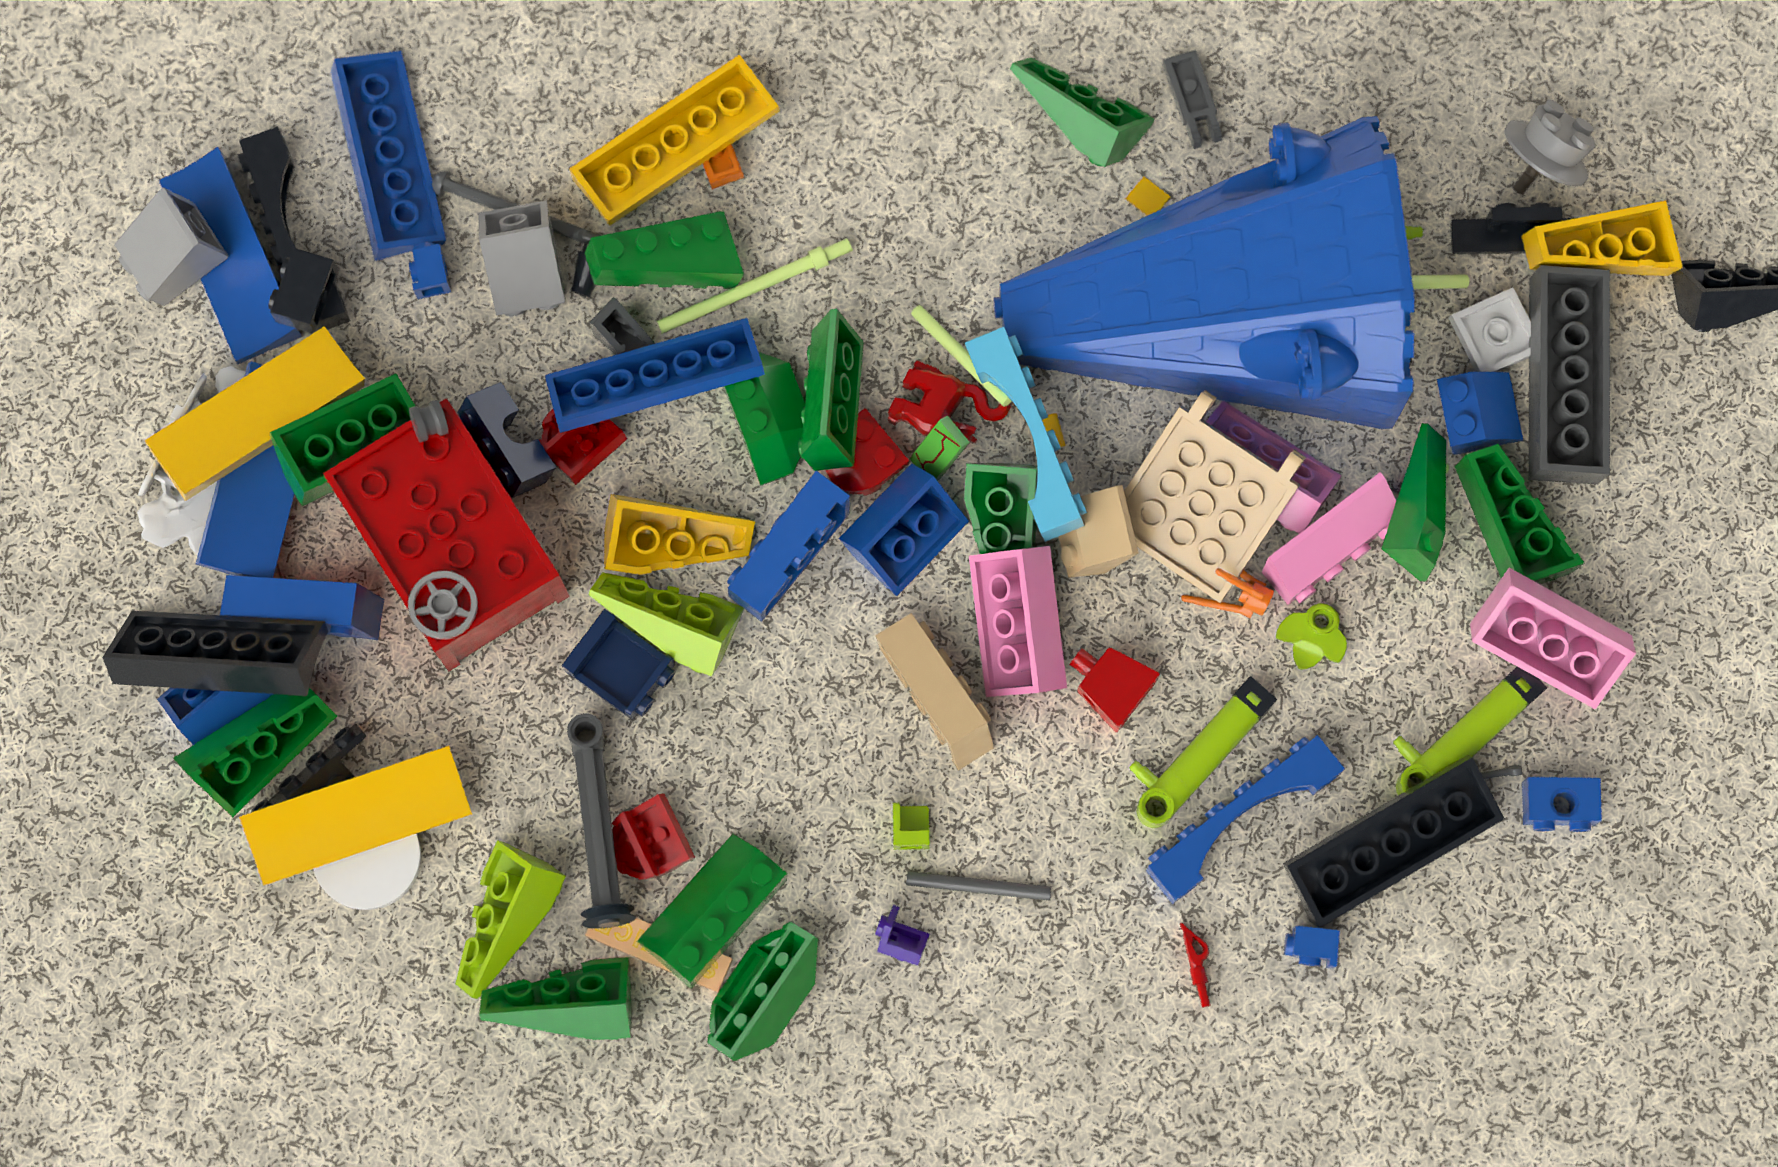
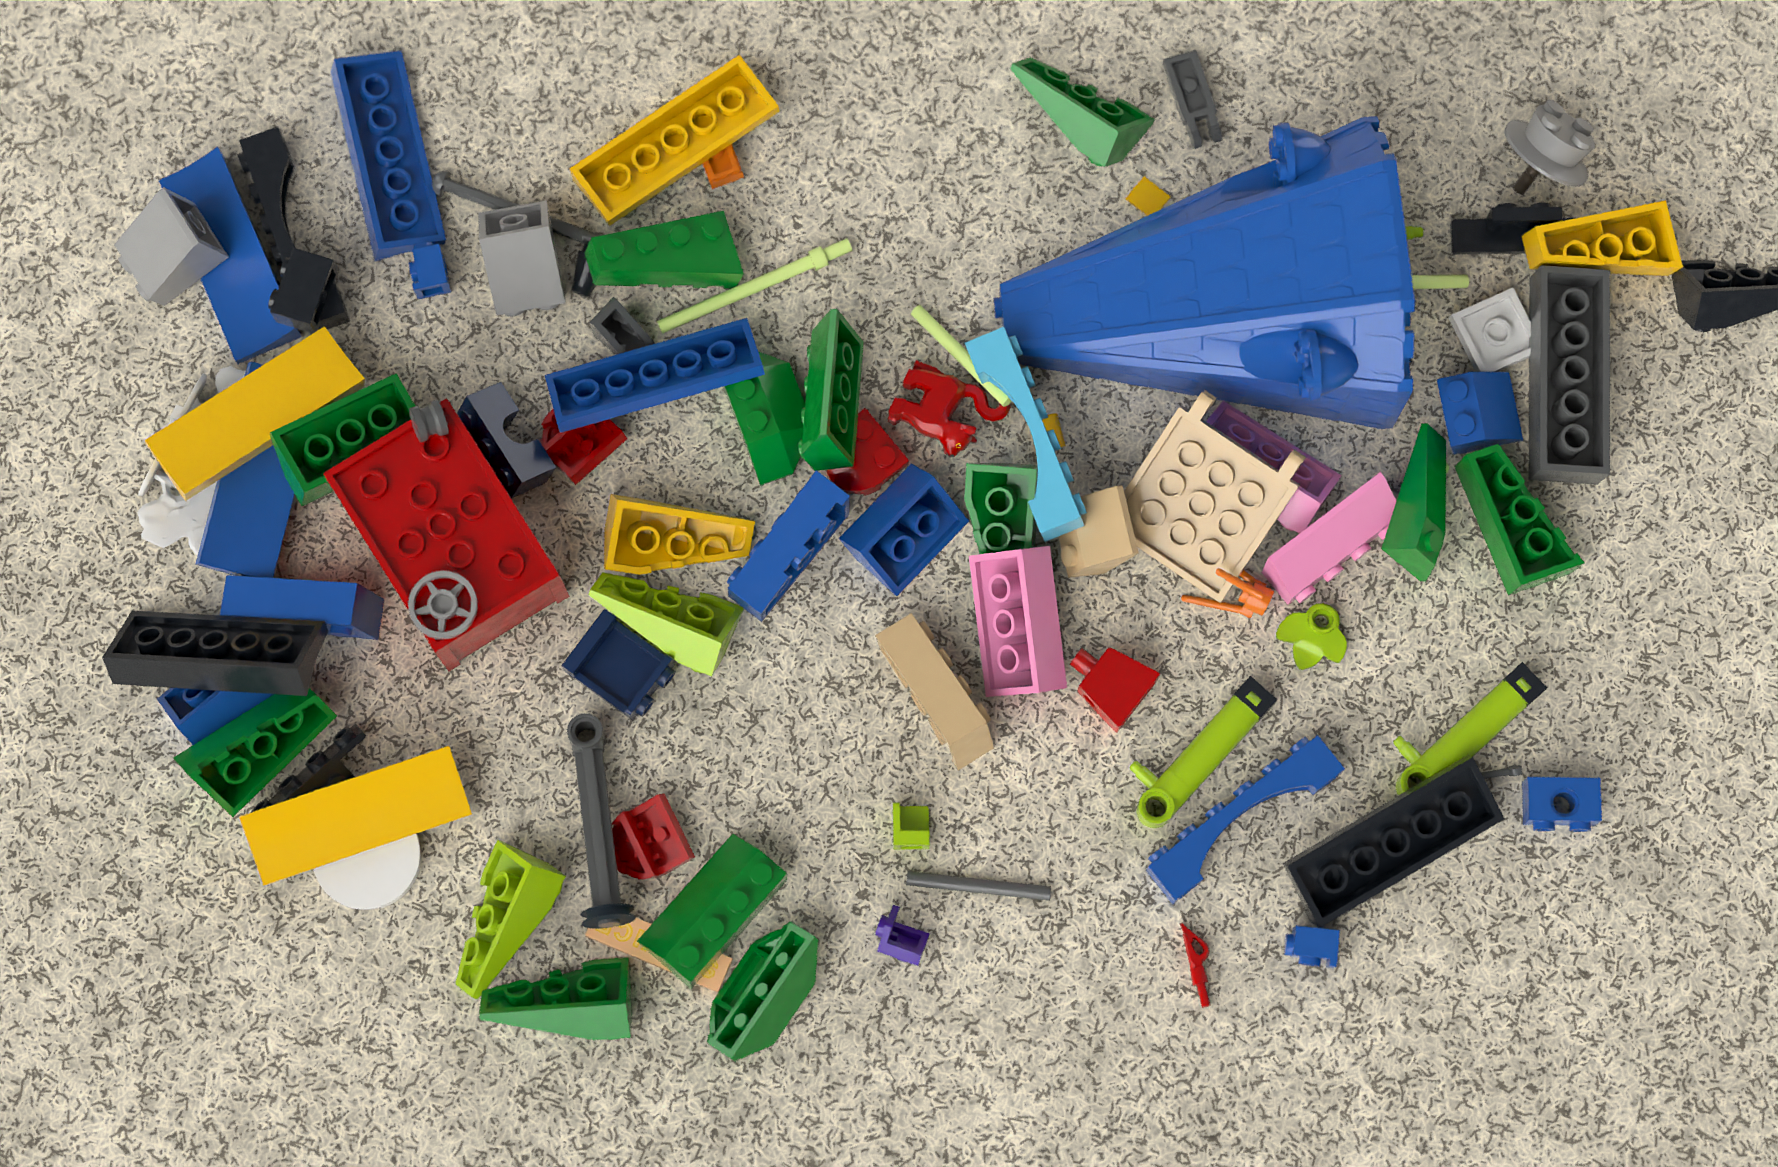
(940, 448): bright green tile -> none
(1552, 638): bright pink brick -> none

